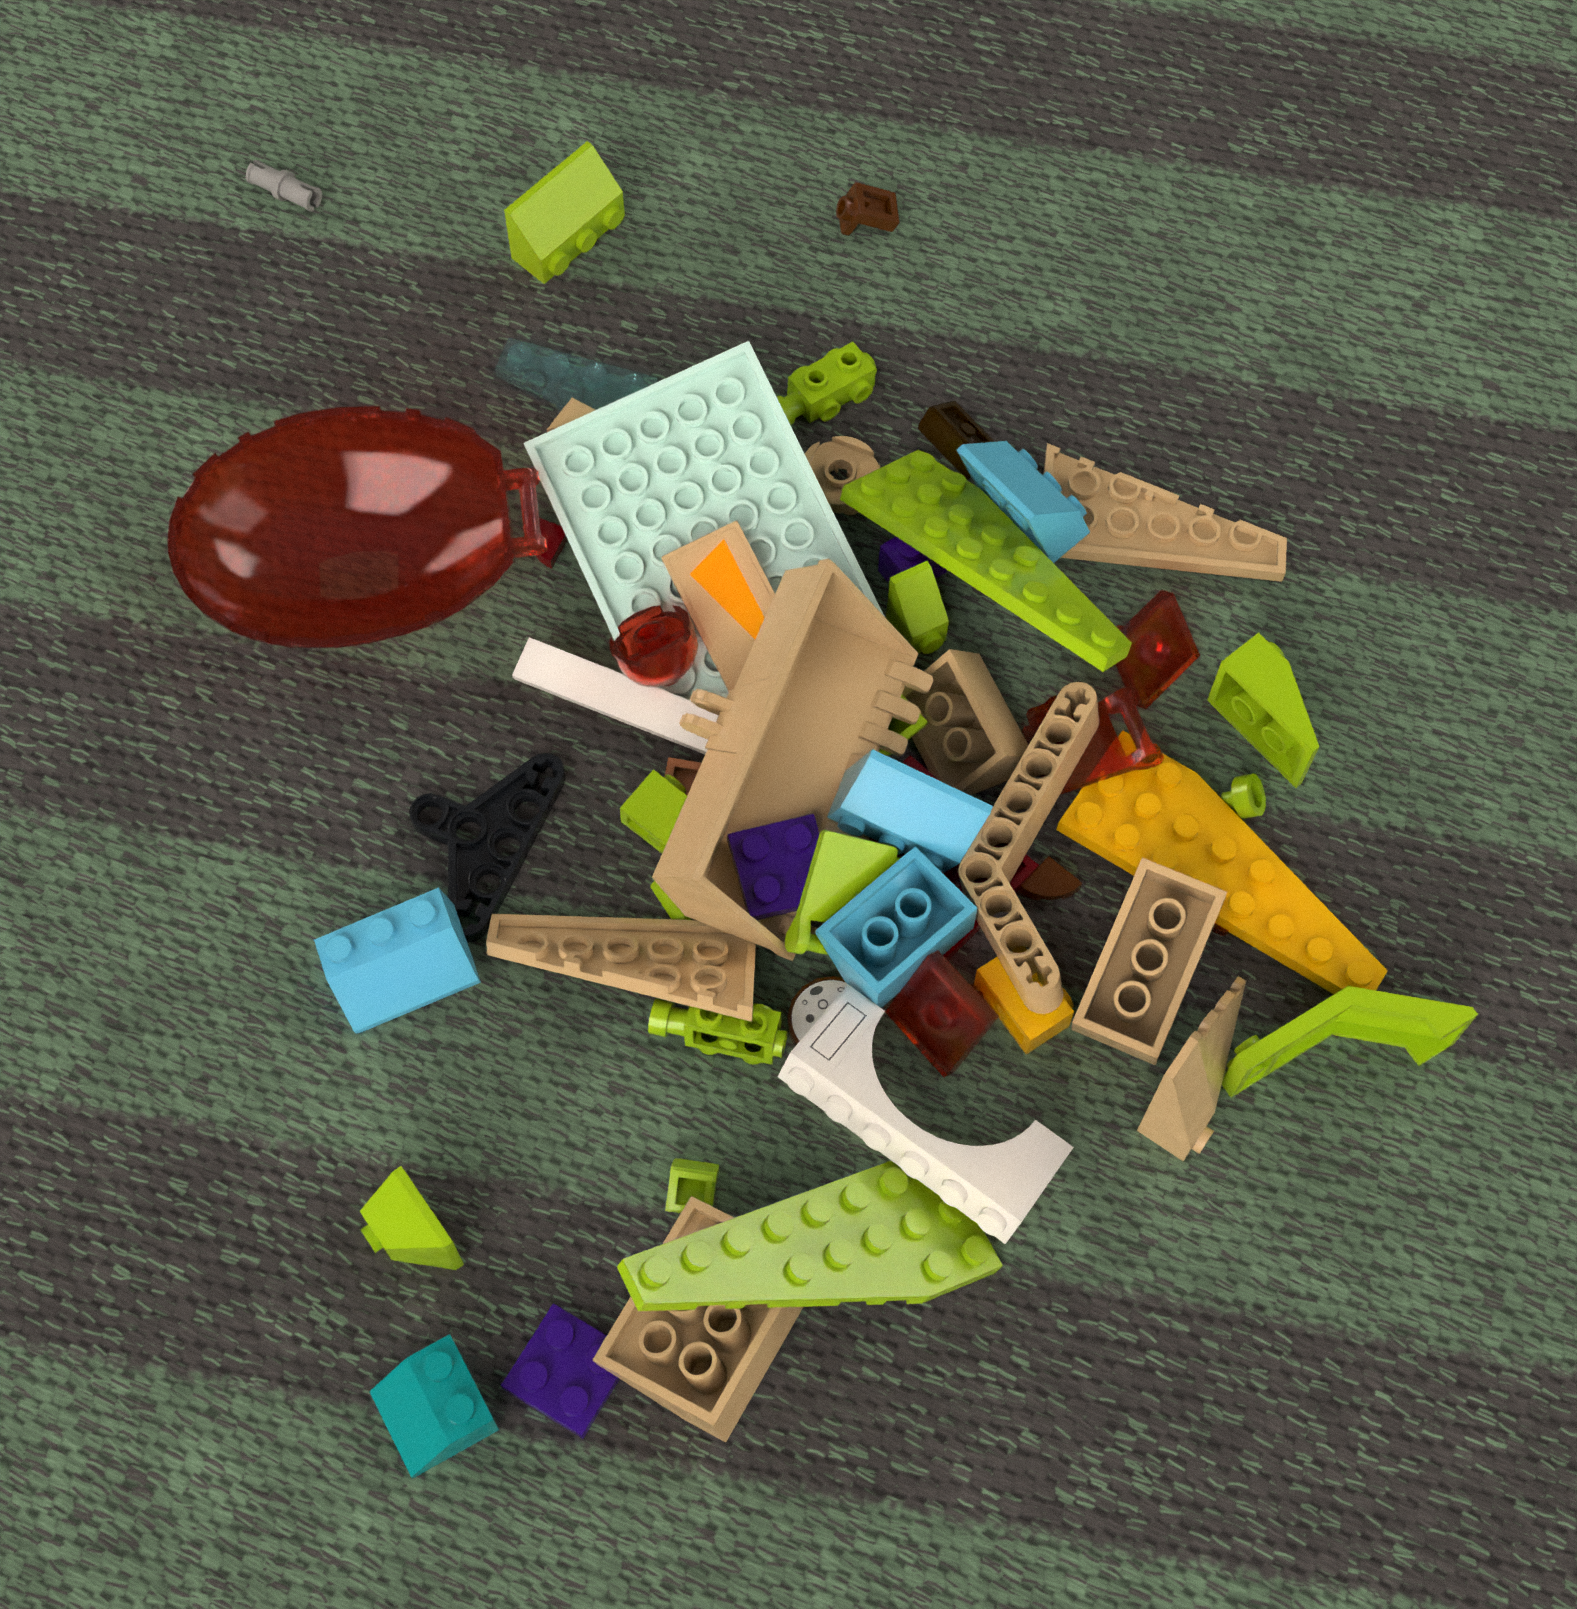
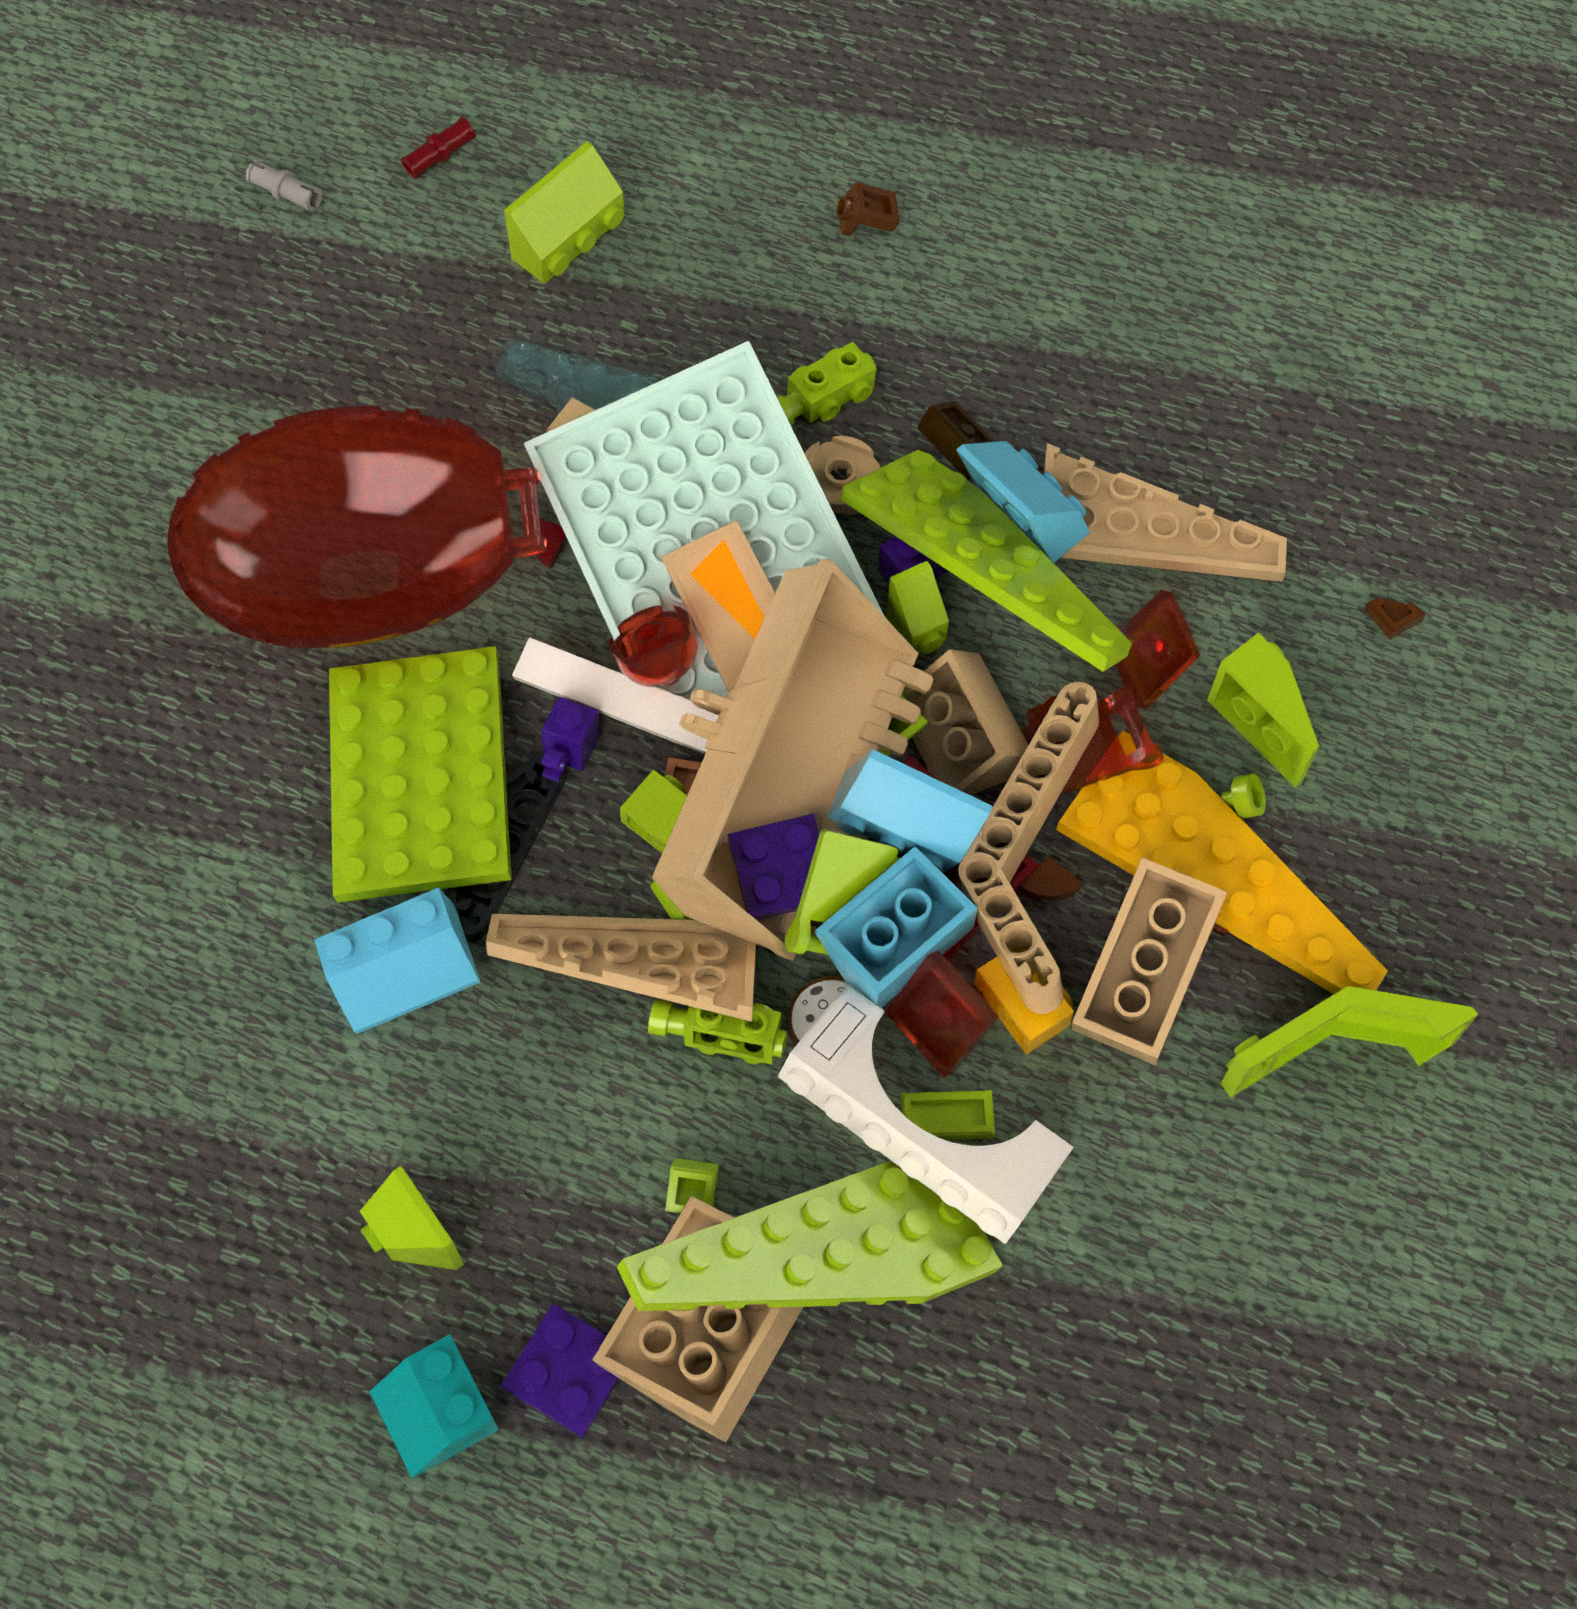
(418, 775): none -> lime plate
(438, 148): none -> dark red pin
(568, 737): none -> dark purple brick
(951, 1114): none -> lime tile
(1193, 1082): tan slope -> none
(1394, 616): none -> reddish brown tile

